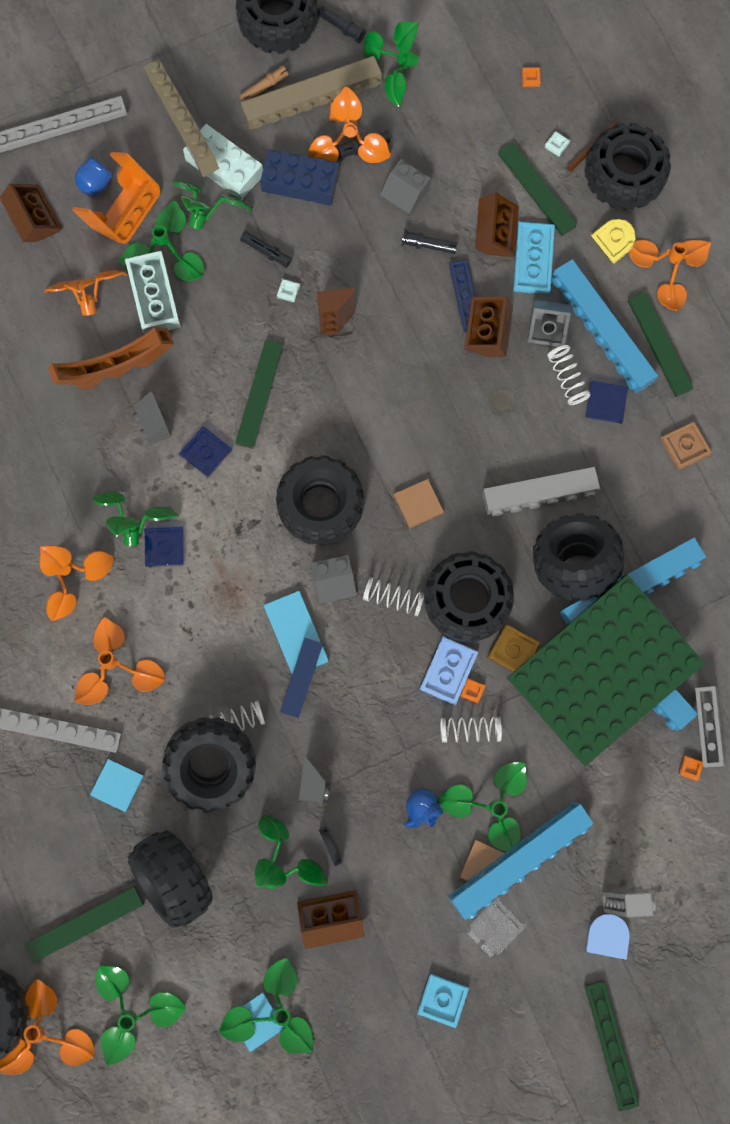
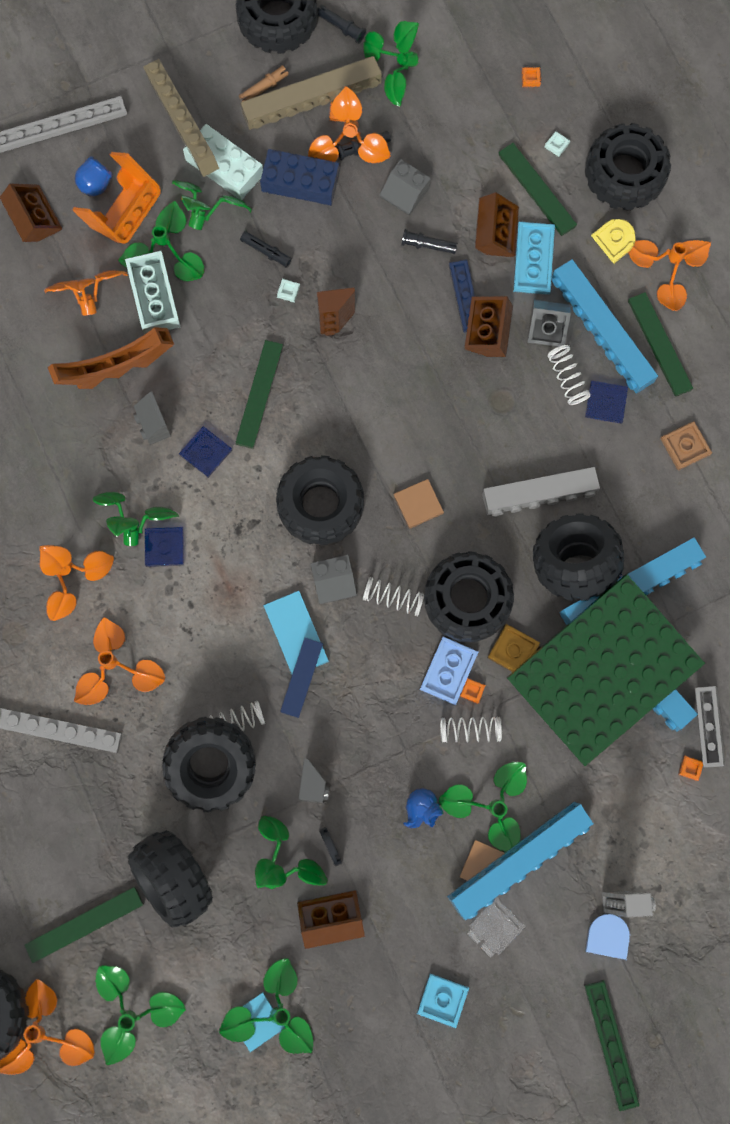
(117, 785): medium azure tile -> none
(584, 153): reddish brown bar -> none

